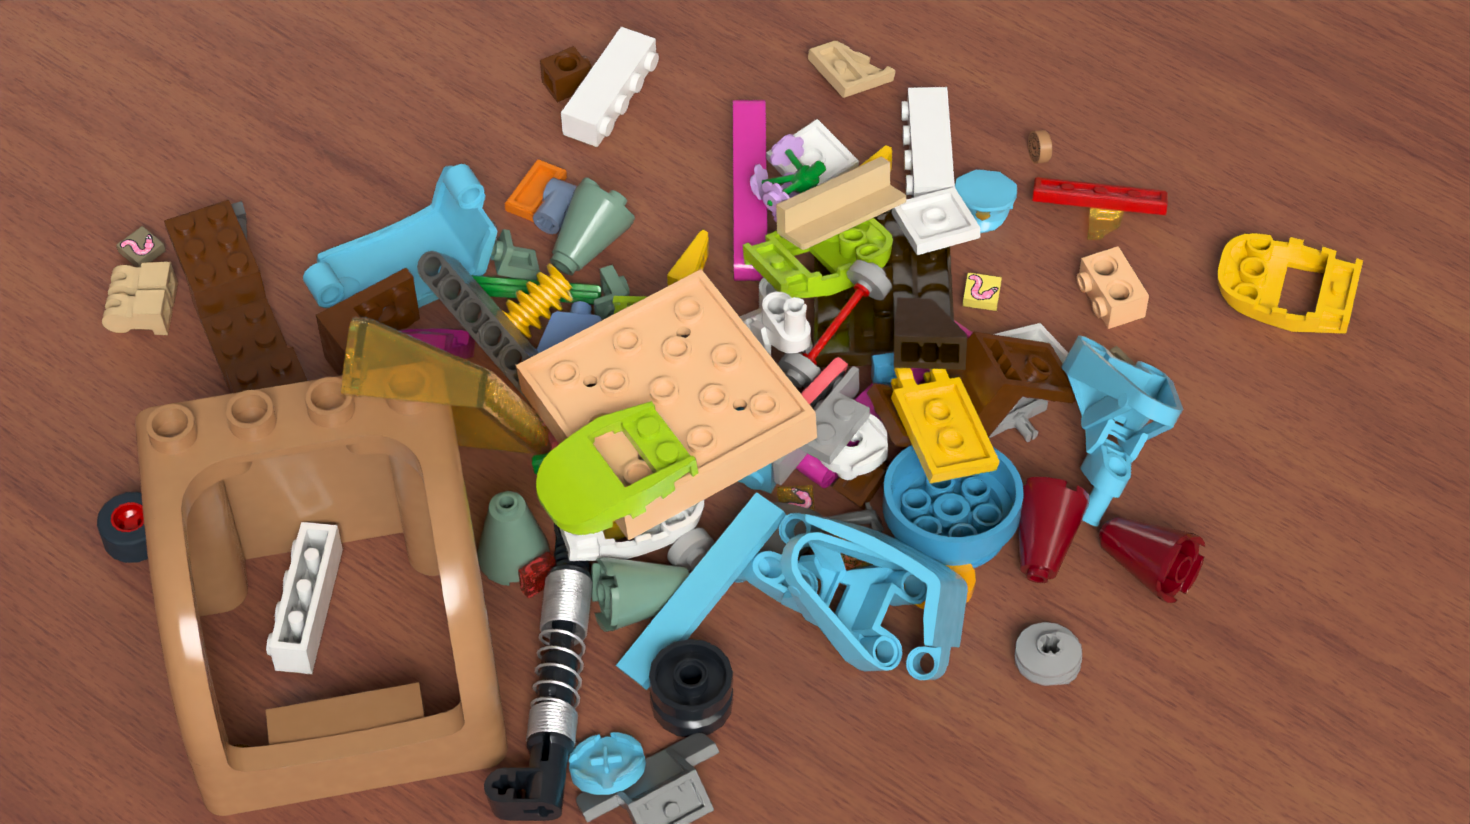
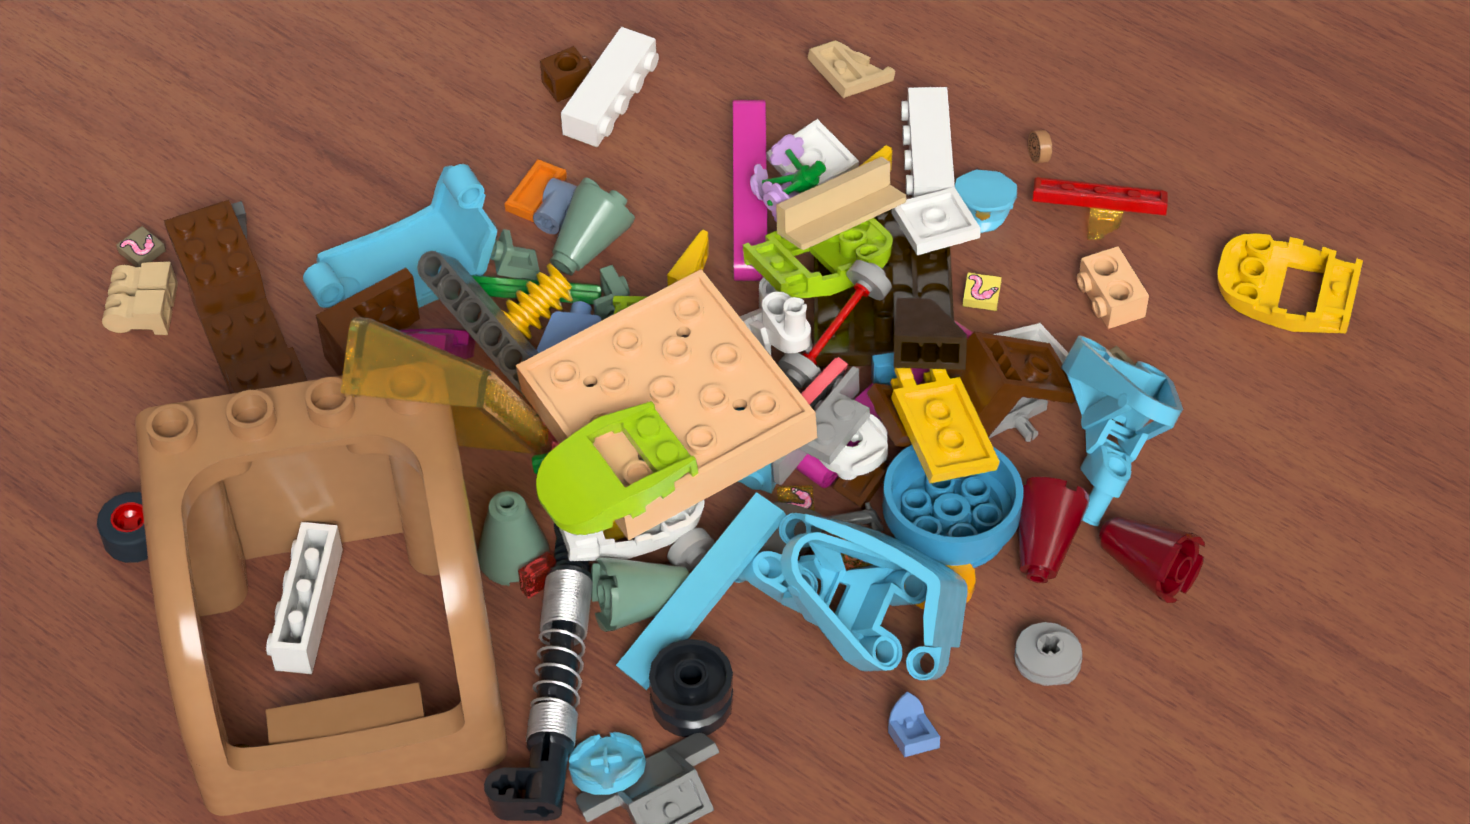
(911, 727): none -> medium blue plate

